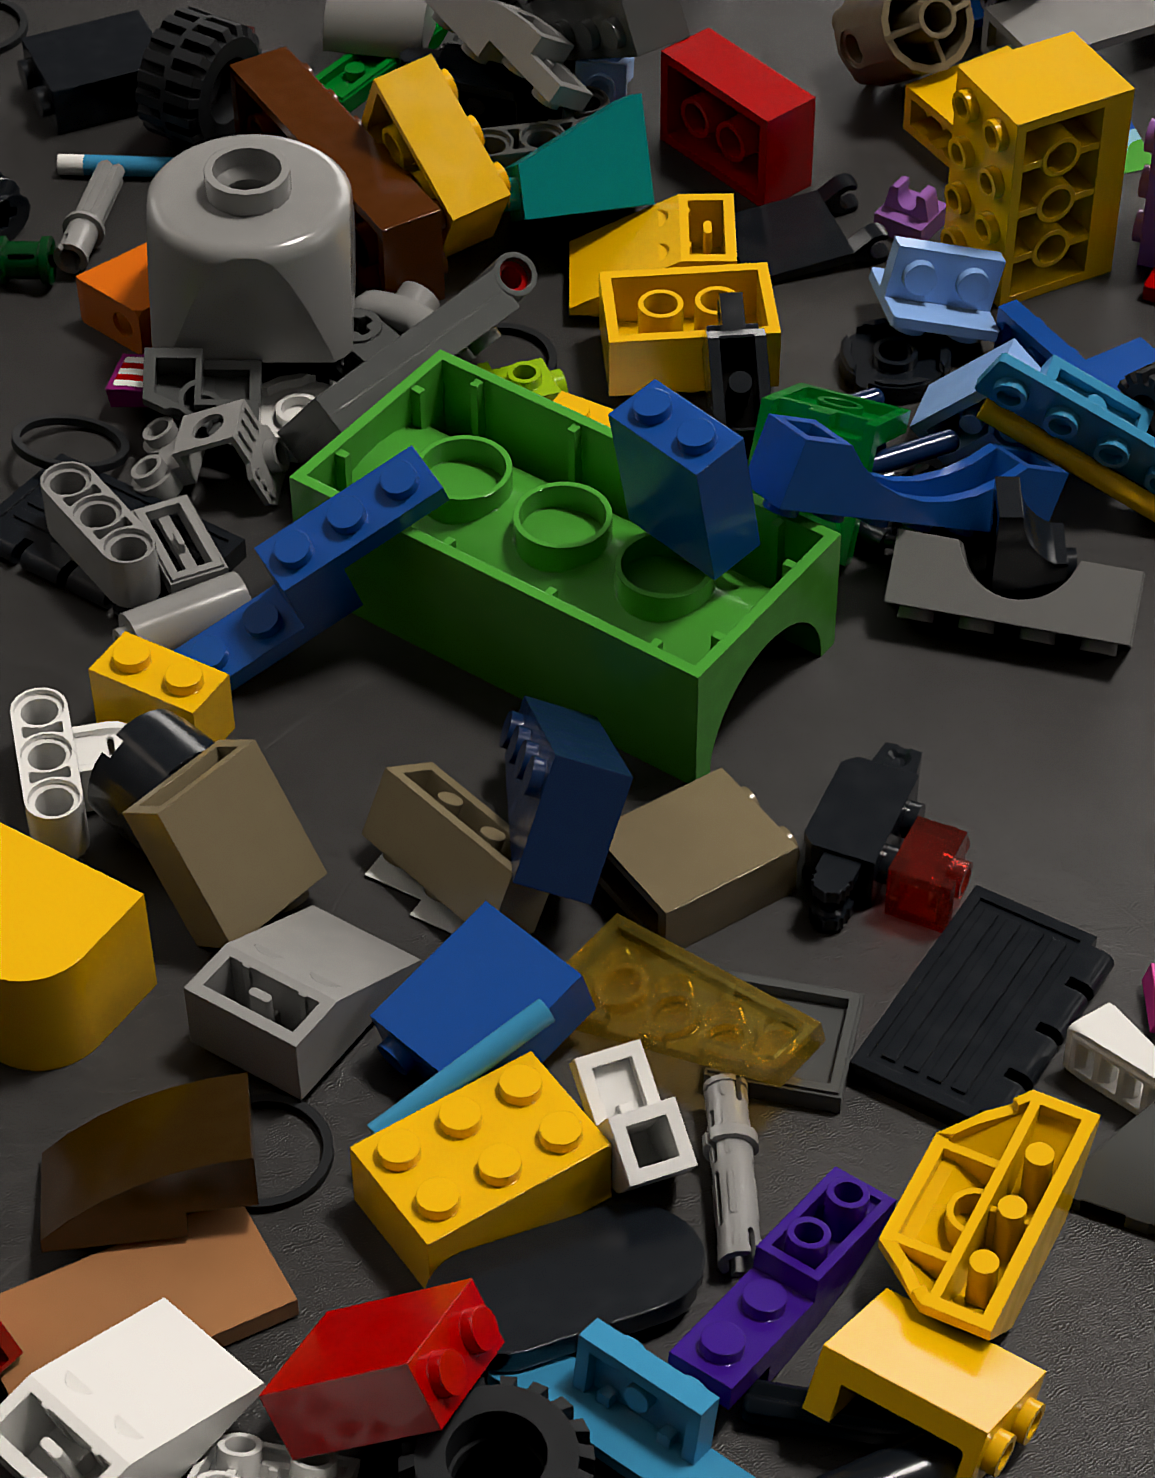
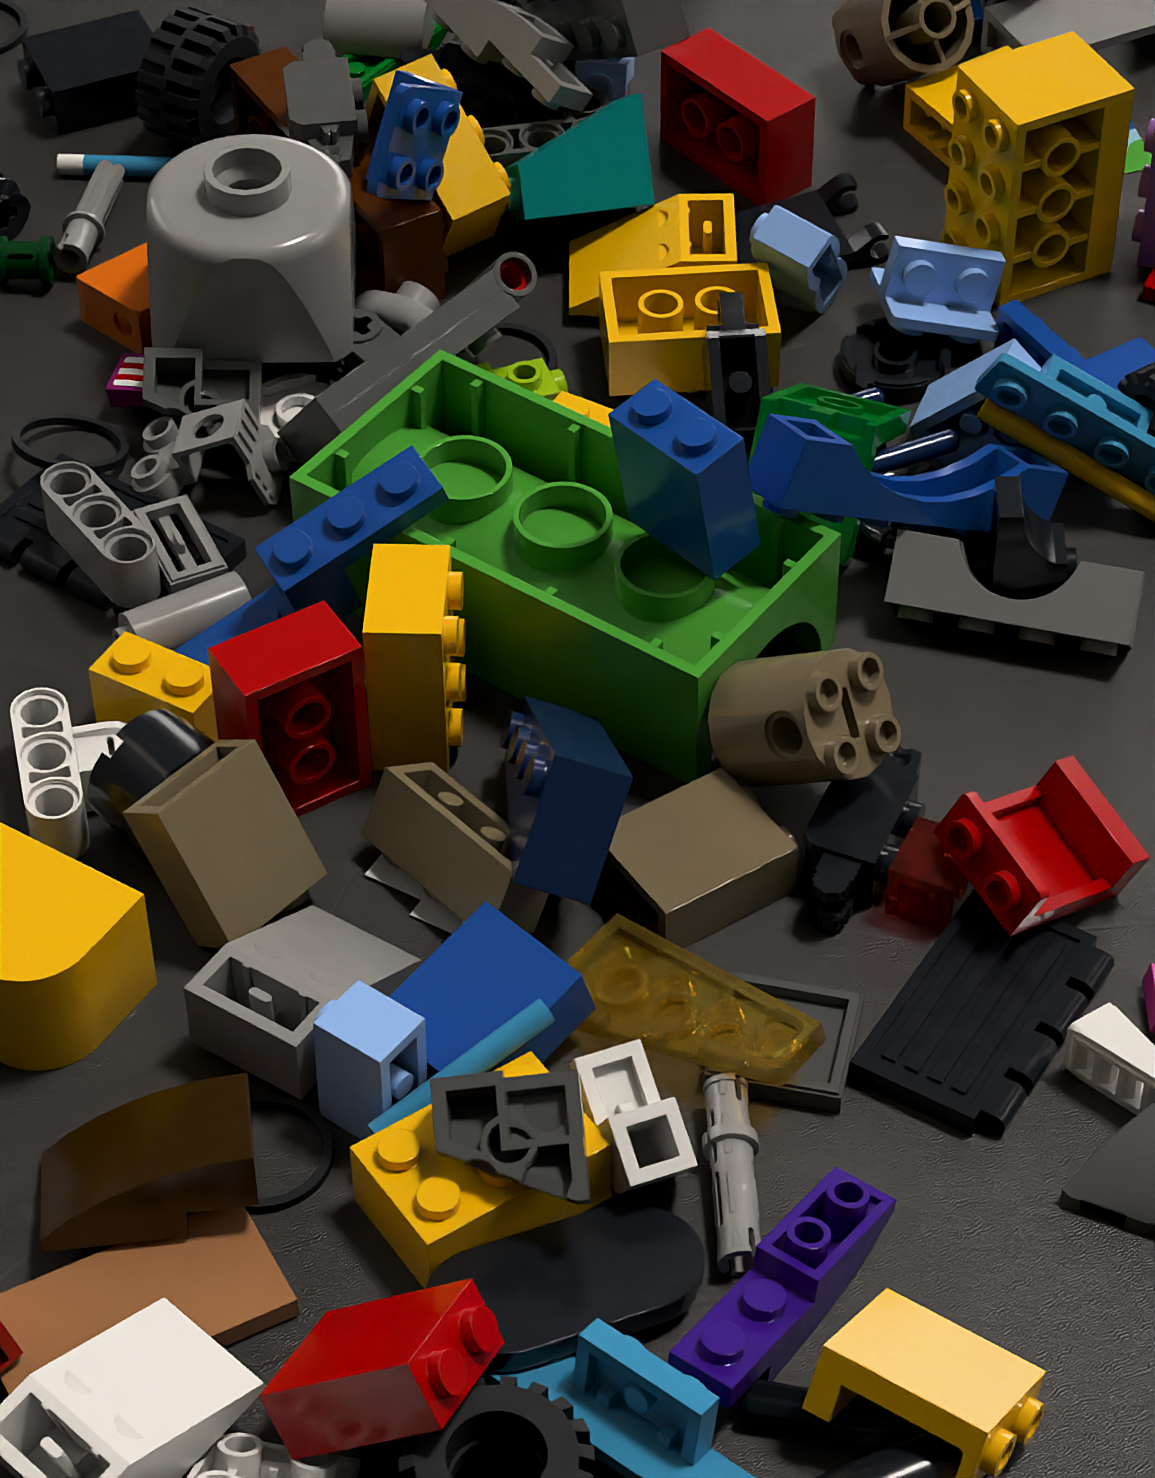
(301, 699): none -> red brick
(326, 104): none -> dark grey hinge
(366, 1056): none -> light blue brick
(412, 655): none -> yellow brick
(413, 138): none -> blue bracket
(516, 1128): none -> dark grey slope
(799, 257): none -> light blue brick
(803, 718): none -> dark tan cylinder
(910, 212): medium lavender tile -> none
(988, 1210): yellow wedge -> none
(1042, 848): none -> red panel

